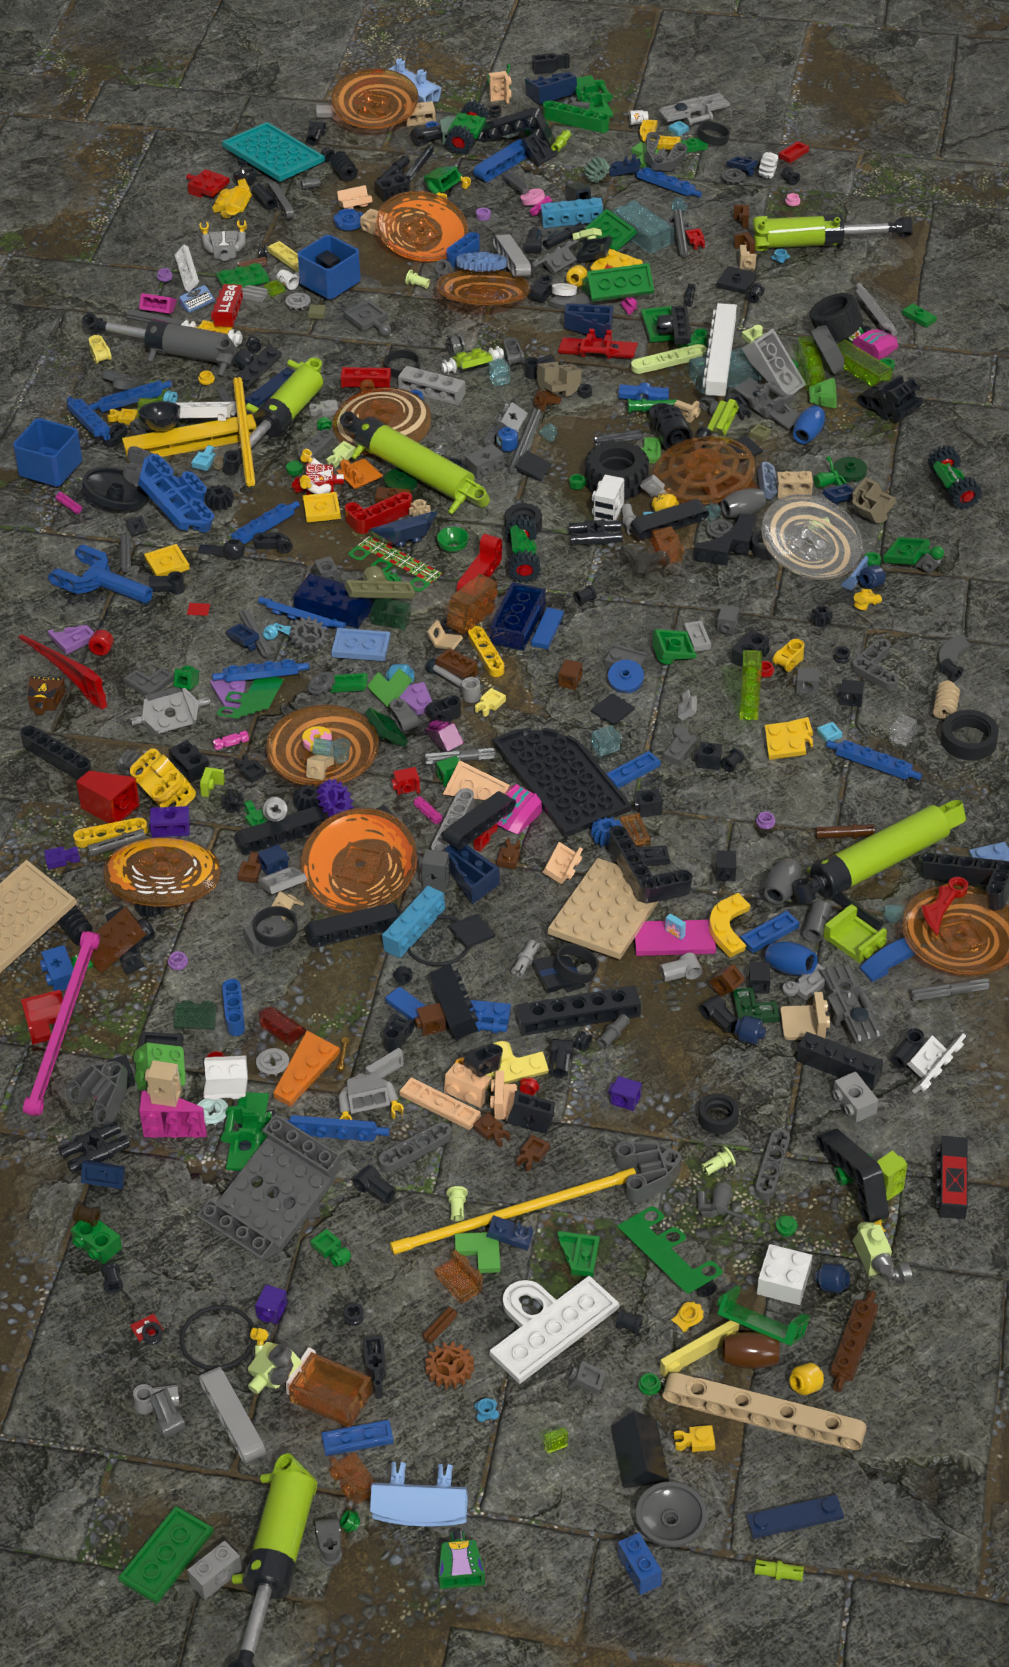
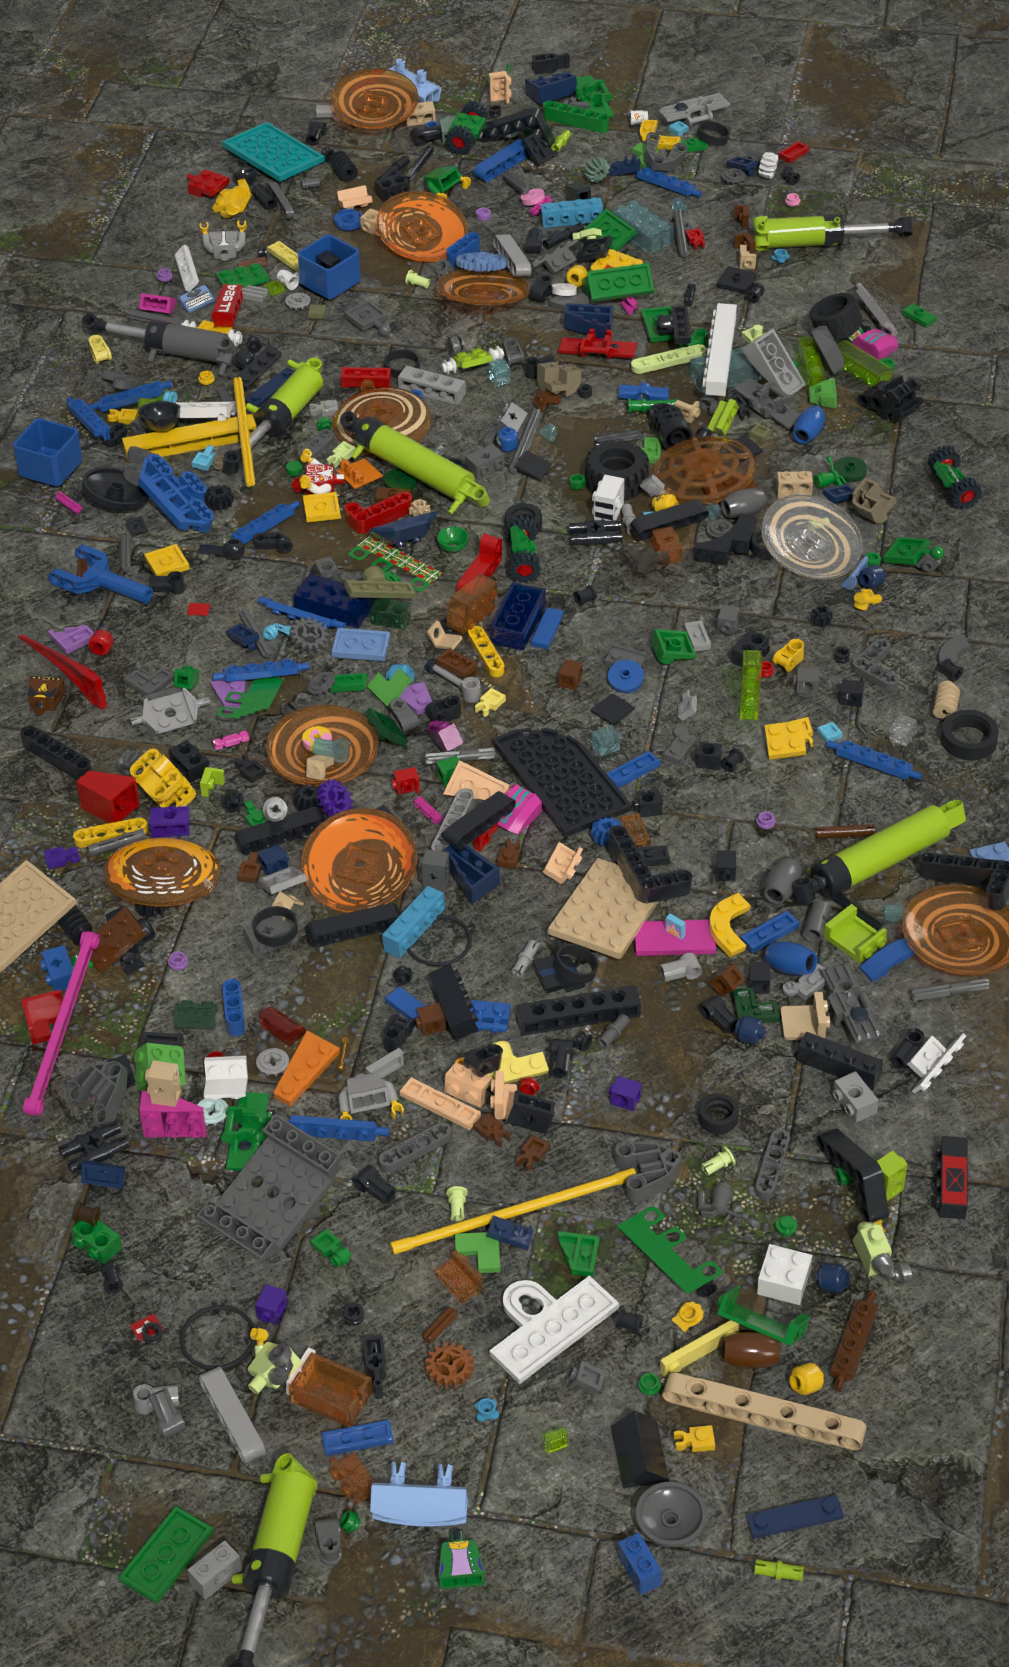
(81, 566): none -> reddish brown axle
(472, 931): black piece -> none
(767, 480): sand blue beam -> none
(934, 911): red piece -> none

